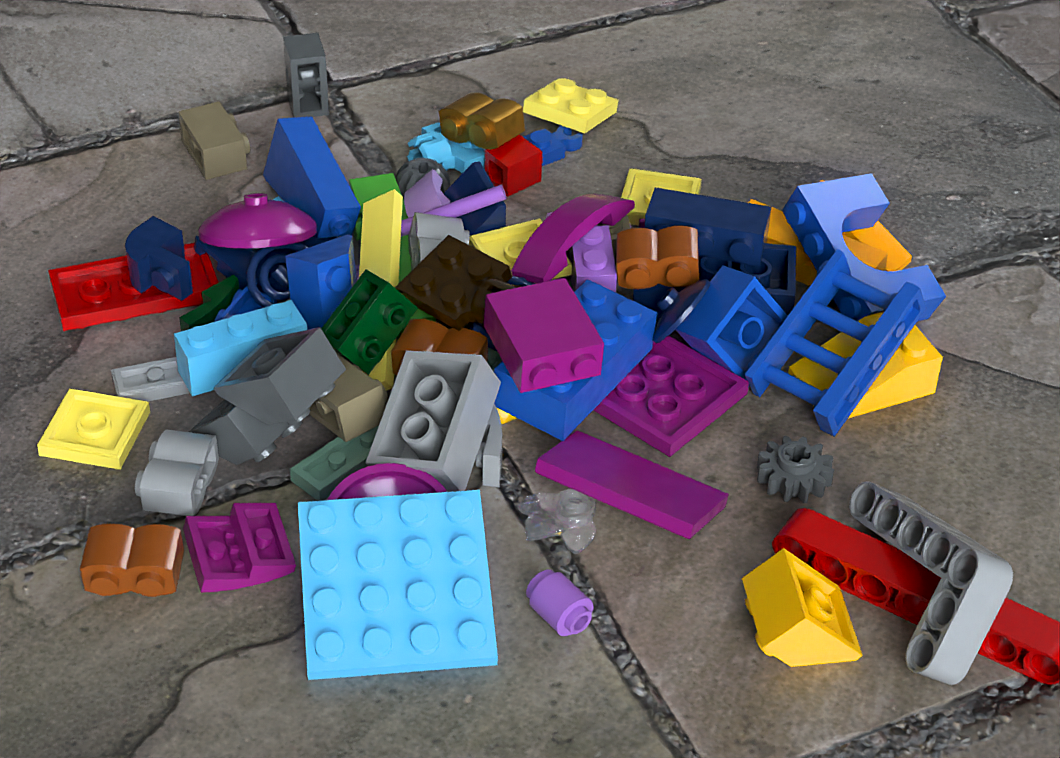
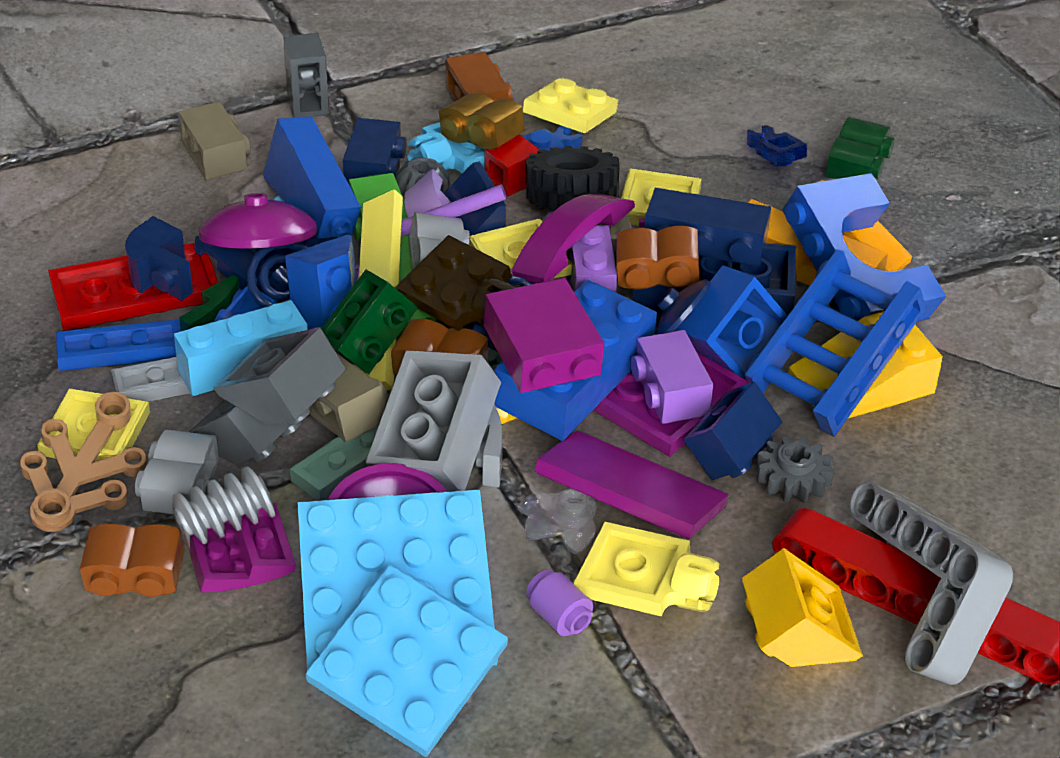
(81, 468): none -> medium nougat plant
(116, 345): none -> blue plate
(221, 505): none -> light grey piece
(374, 149): none -> dark blue brick
(407, 660): none -> medium azure plate
(475, 75): none -> dark orange brick
(568, 173): none -> black tyre
(647, 572): none -> light yellow plate
(672, 376): none -> medium lavender brick
(733, 432): none -> dark blue brick
(777, 148): none -> clear blue plate
(860, 149): none -> dark green brick

